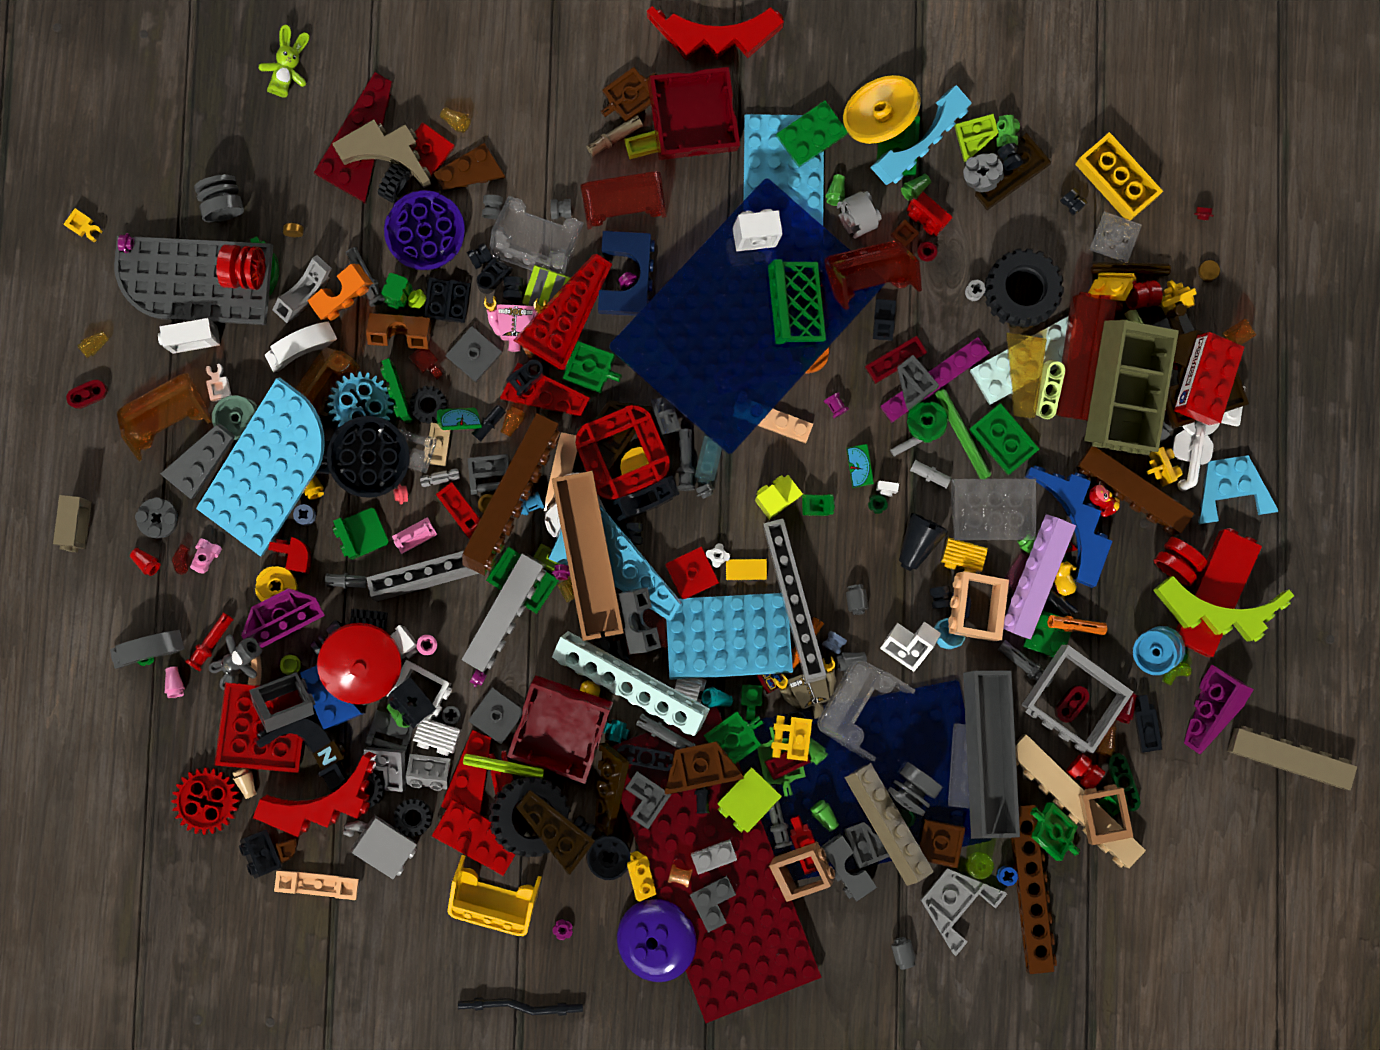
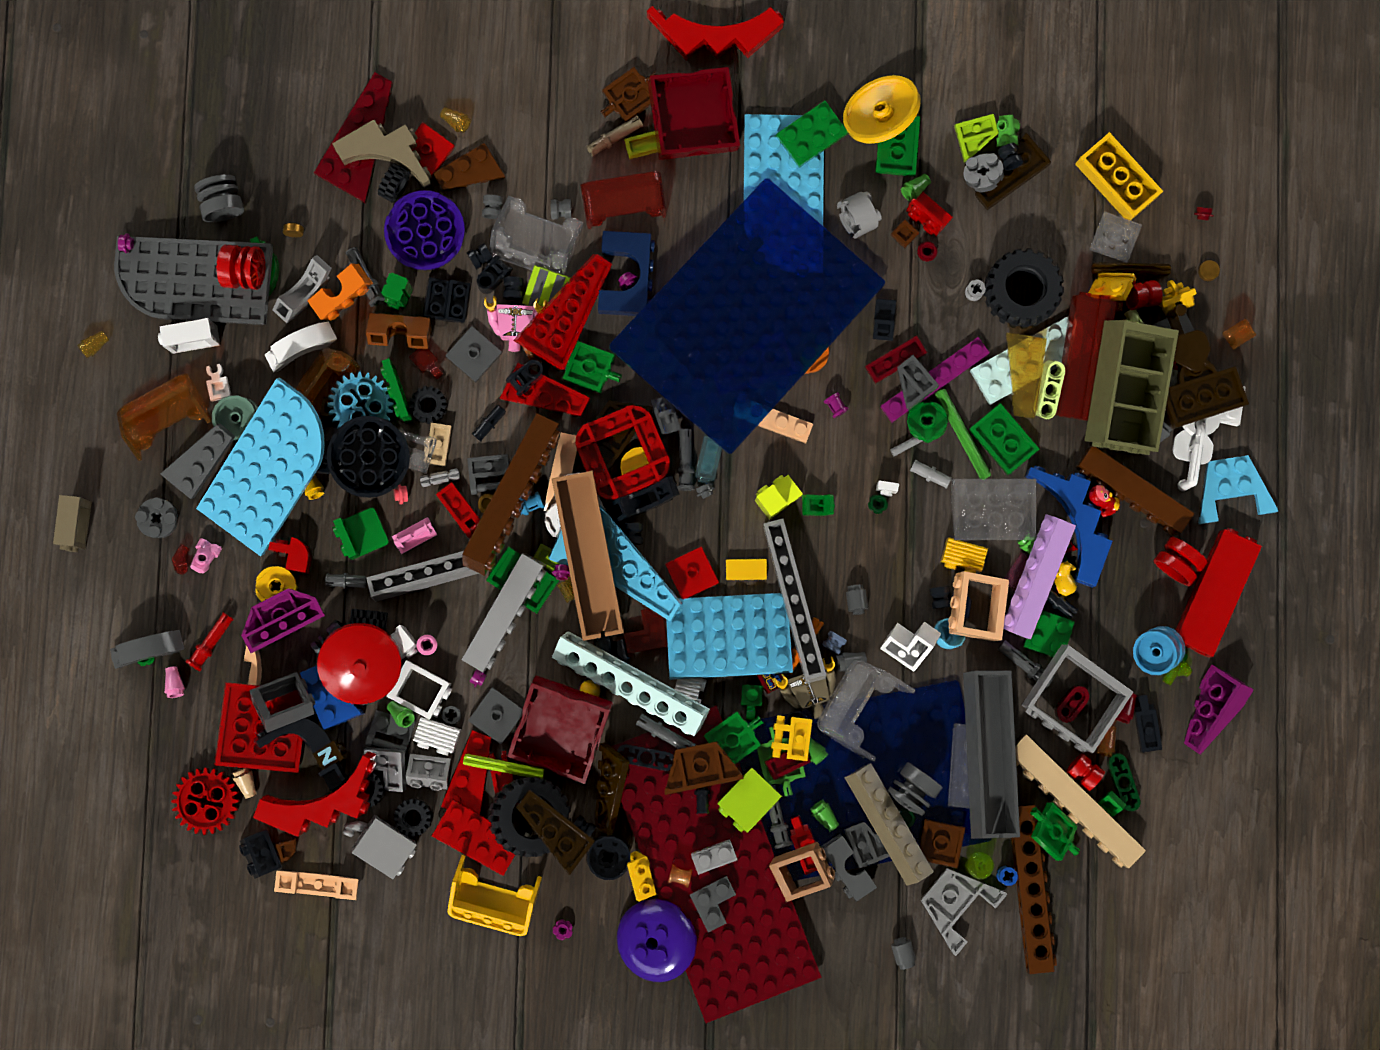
(81, 224): yellow plate -> none
(87, 392): dark red plate -> none
(147, 563): red cone -> none
(237, 660): dark grey animal -> none
(287, 59): lime animal -> none
(290, 664): lime plate -> none
(307, 517): sand blue wheel -> none
(407, 693): black brick -> none
(416, 299): lime plate -> none
(458, 419): slope -> none
(480, 1003): black bar -> none
(512, 420): clear orange cone -> none
(616, 731): teal gear -> none
(638, 634): dark grey arch -> none
(652, 798): dark grey plate -> none
(715, 698): teal cone -> none
(717, 561): white plate -> none
(757, 230): white brick -> none
(780, 302): green fence -> none
(836, 190): bright green cone -> none
(860, 466): slope -> none
(872, 267): clear red windscreen -> none
(919, 541): black cone -> none
(950, 106): medium azure arch -> none
(1070, 624): orange pin -> none
(1073, 201): black wheel -> none
(1110, 836): medium nougat window -> none
(1162, 467): yellow hips -> none
(1189, 610): lime arch -> none
(1209, 378): red brick -> none
(1291, 758): dark tan brick -> none

